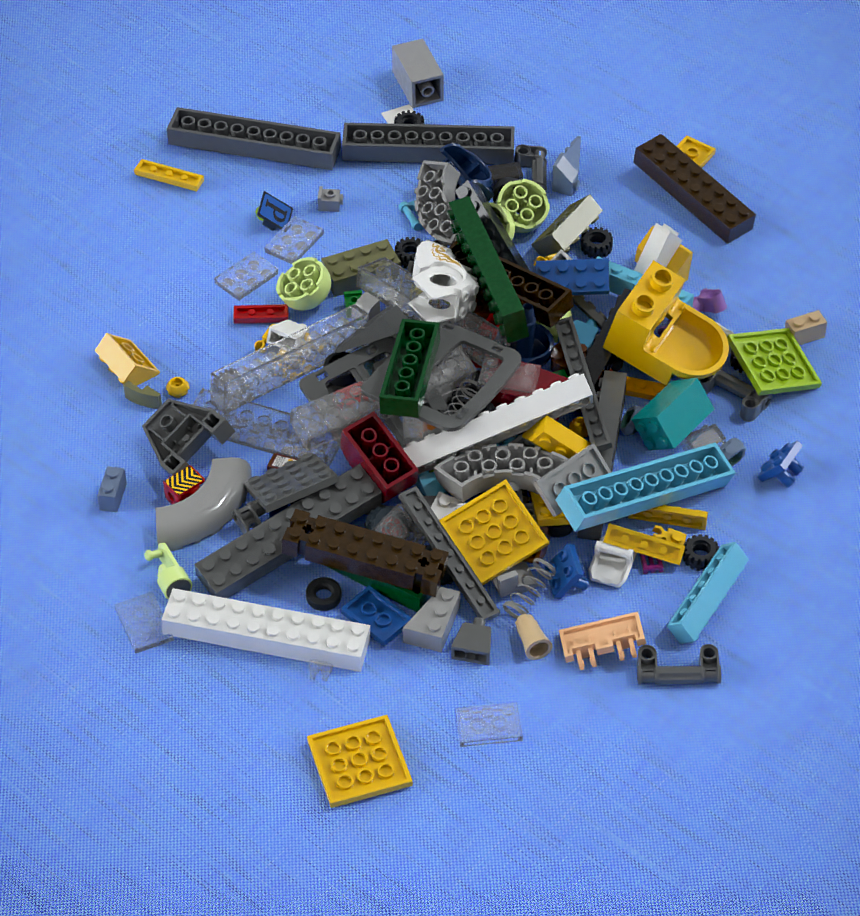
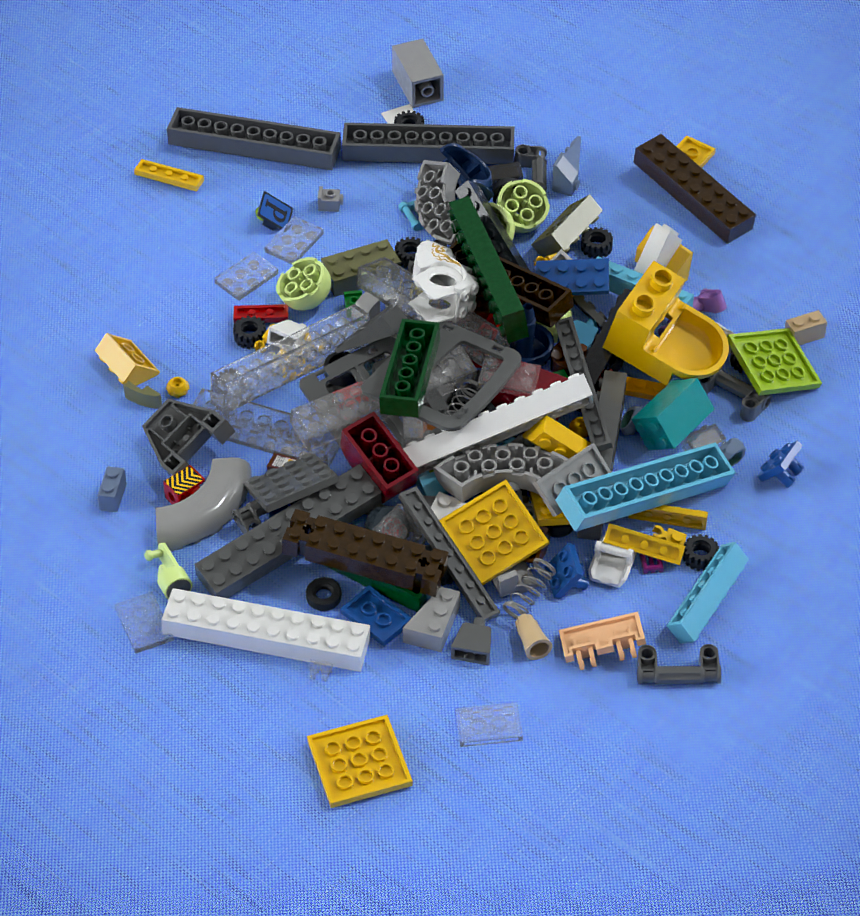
(248, 324): none -> black tyre

